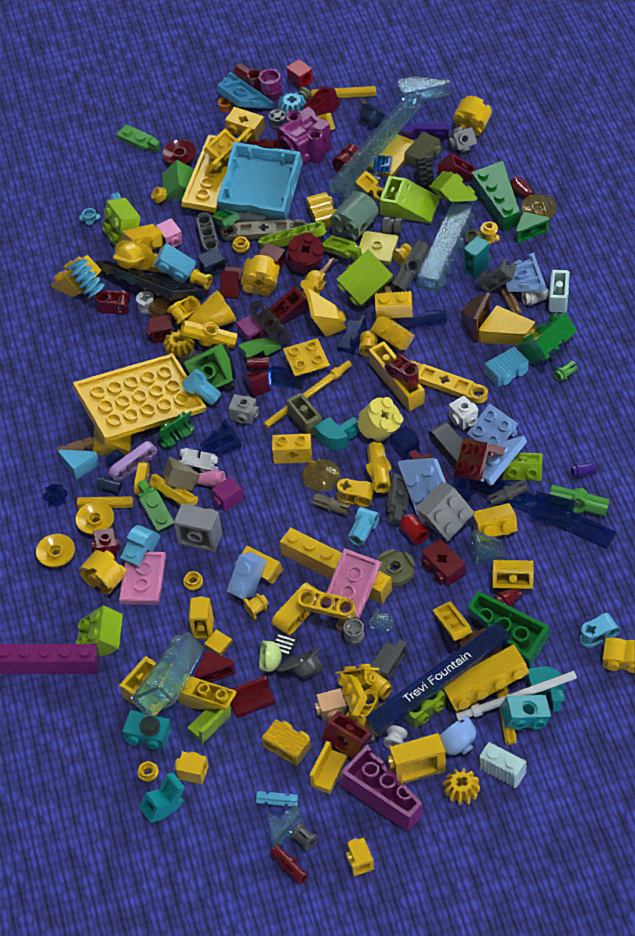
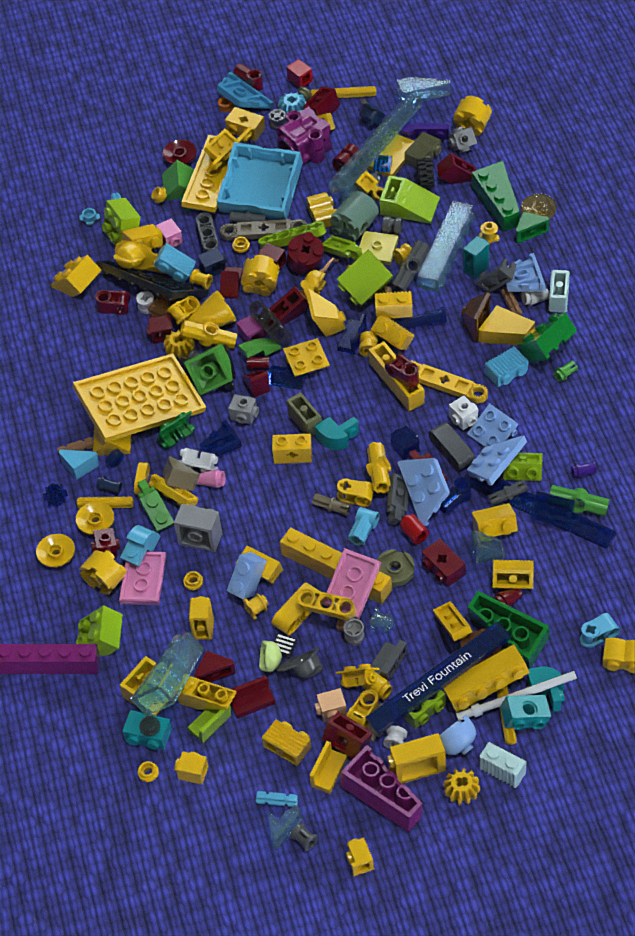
(86, 277): medium azure piece -> none
(130, 462): lavender beam -> none
(138, 139): bright green hinge -> none
(164, 801): teal brick -> none
(198, 384): medium azure piece -> none
(218, 642): yellow tile -> none
(225, 217): green hinge -> none
(227, 494): magenta brick -> none
(264, 143): dark red pin -> none
(270, 84): magenta wheel -> none
(288, 864): dark red pin -> none
(319, 480): clear yellow dish -> none
(334, 374): yellow bar -> none
(352, 692): yellow hinge -> none
(379, 419): light yellow brick -> none
(445, 510): light grey brick -> none
(450, 187): lime slope -> none
(471, 234): olive plate -> none
(473, 458): dark red bracket -> none
(520, 187): dark red cone -> none

